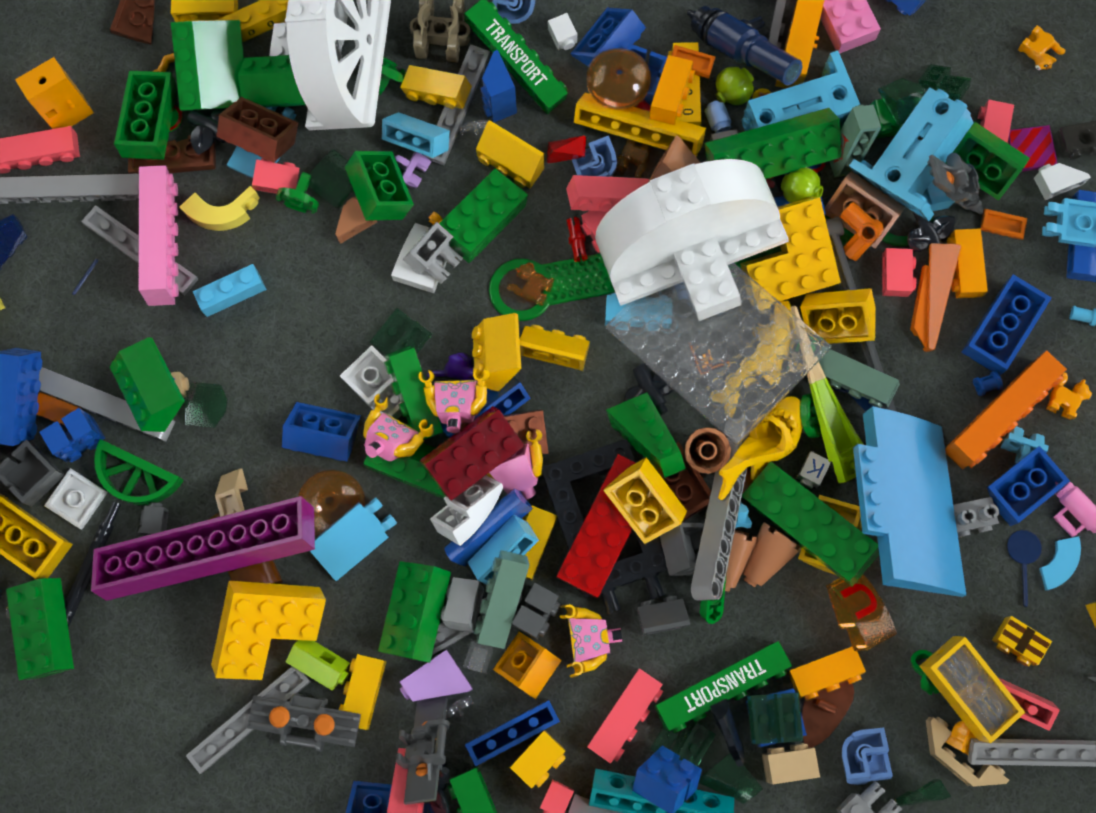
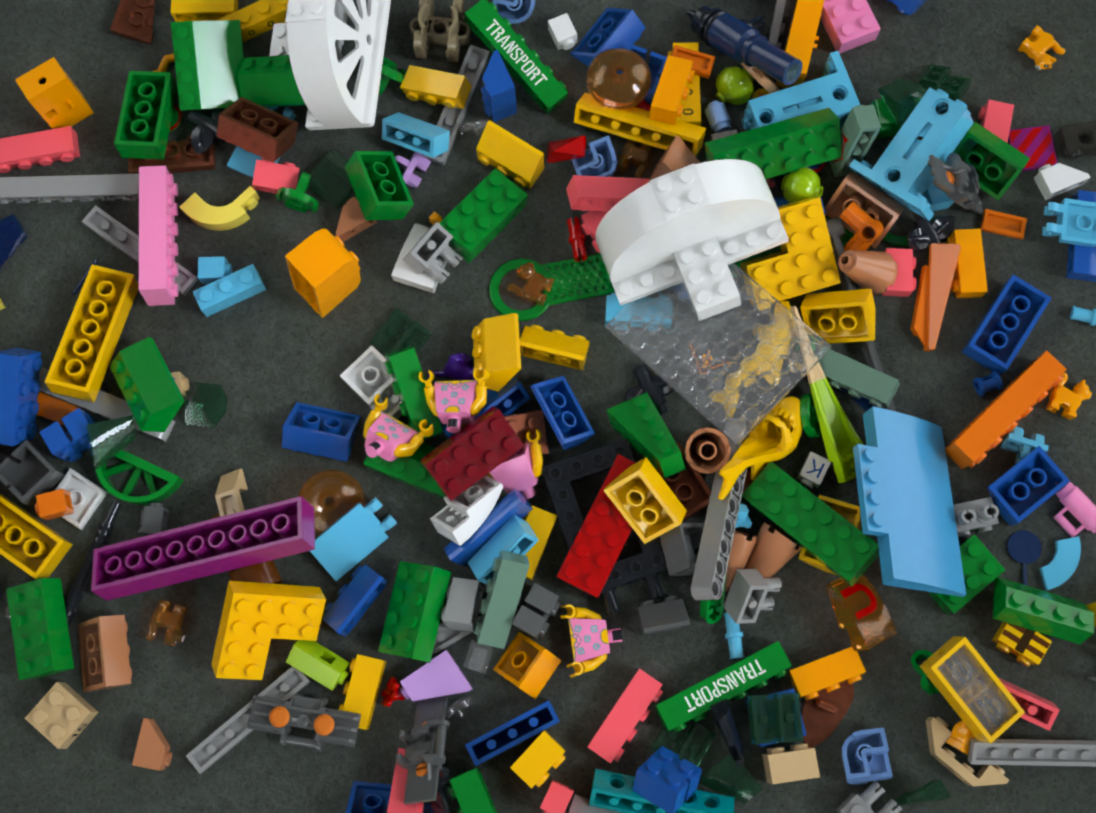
(54, 504): none -> orange brick
(61, 715): none -> tan brick
(92, 333): none -> yellow brick
(104, 653): none -> nougat slope
(109, 438): none -> clear green slope
(152, 747): none -> nougat slope
(165, 619): none -> clear orange animal
(213, 269): none -> medium azure brick
(323, 271): none -> light orange brick
(354, 600): none -> blue slope
(391, 693): none -> red plant
(563, 412): none -> blue slope
(734, 638): none -> medium azure pin
(749, 596): none -> light grey brick
(762, 78): none -> light nougat tile
(869, 269): none -> nougat cone
(978, 570): none -> green brick
(1042, 611): none -> green slope

